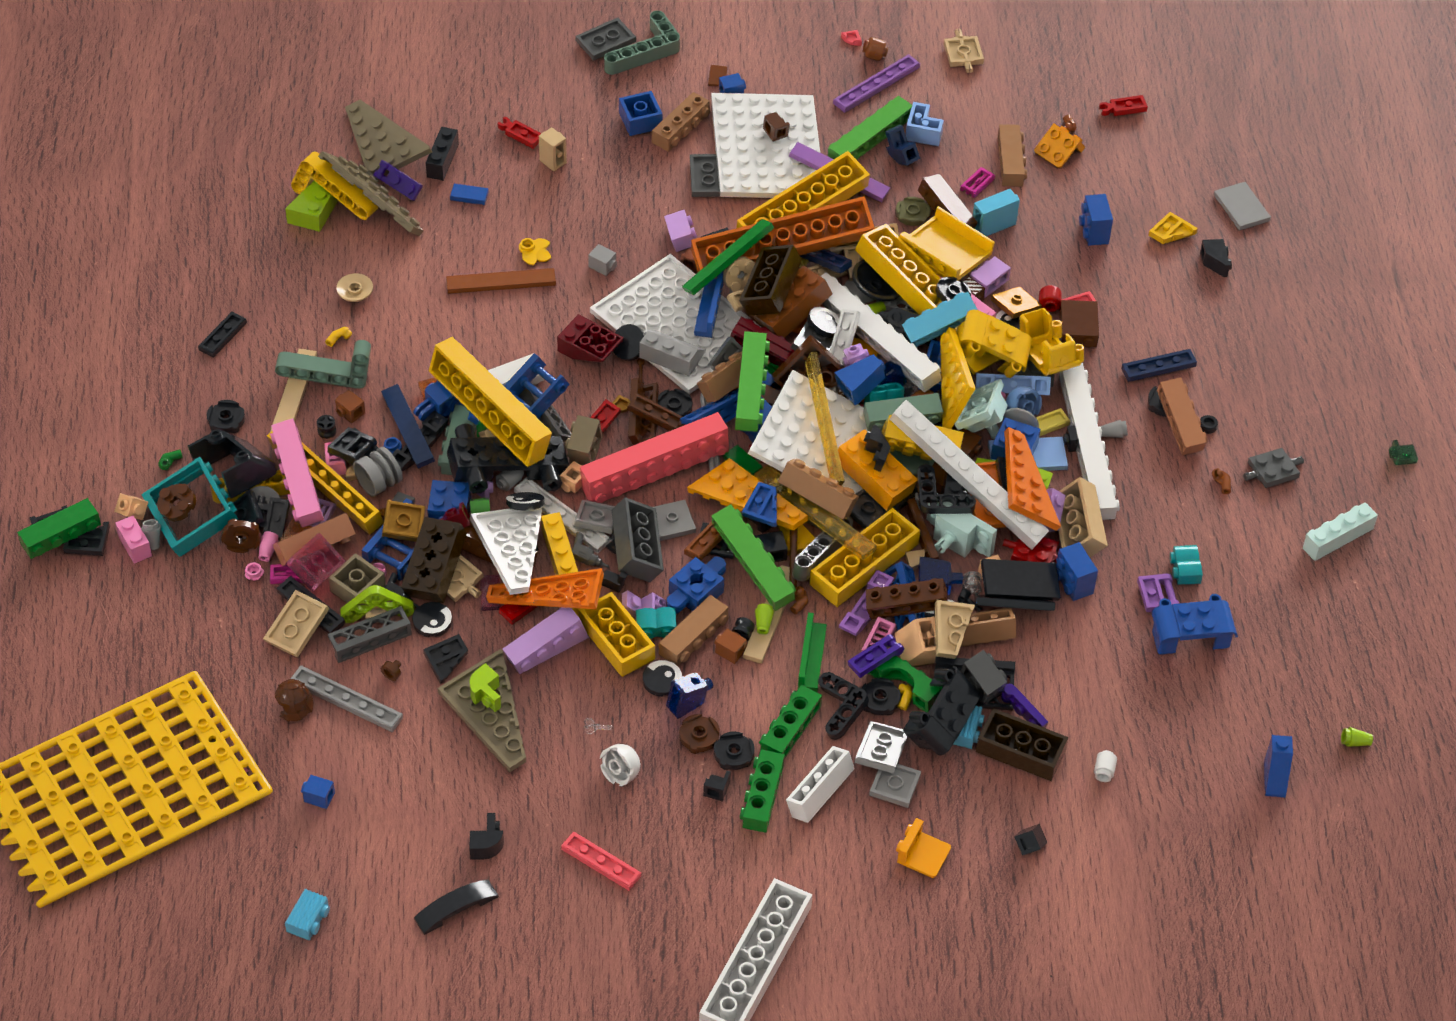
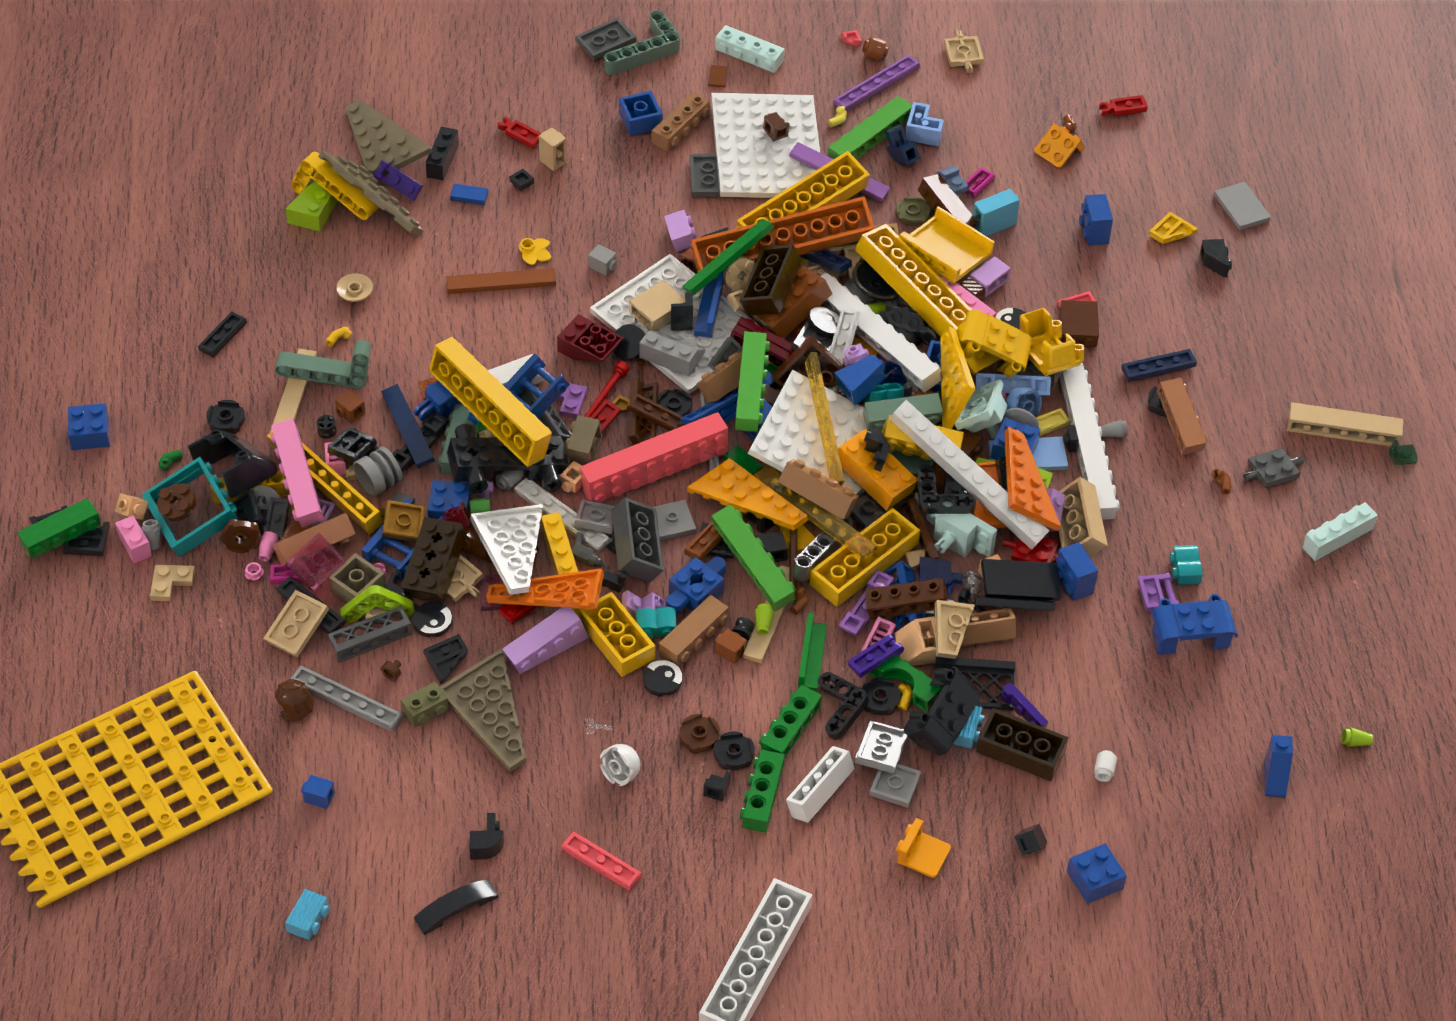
(88, 426): none -> blue brick
(168, 576): none -> tan plate
(392, 444): blue plate -> none
(424, 704): none -> olive brick
(482, 687): lime brick -> none
(521, 179): none -> black plate
(523, 500): black tile -> none
(572, 400): none -> medium lavender plate
(620, 370): none -> red piece
(654, 305): none -> tan brick
(682, 314): none -> black panel
(687, 694): clear blue torso -> none
(732, 84): blue brick -> none
(749, 49): none -> light aqua brick
(762, 505): blue wing -> none
(839, 118): none -> light yellow arm
(936, 321): medium azure brick -> none
(949, 287): black tile -> none
(953, 179): none -> sand blue brick
(984, 676): dark grey brick -> none
(1011, 155): medium nougat brick -> none
(1015, 302): plate -> none
(1050, 298): red head -> none
(1096, 873): none -> blue brick
(1208, 424): black tile -> none
(1344, 424): none -> tan brick

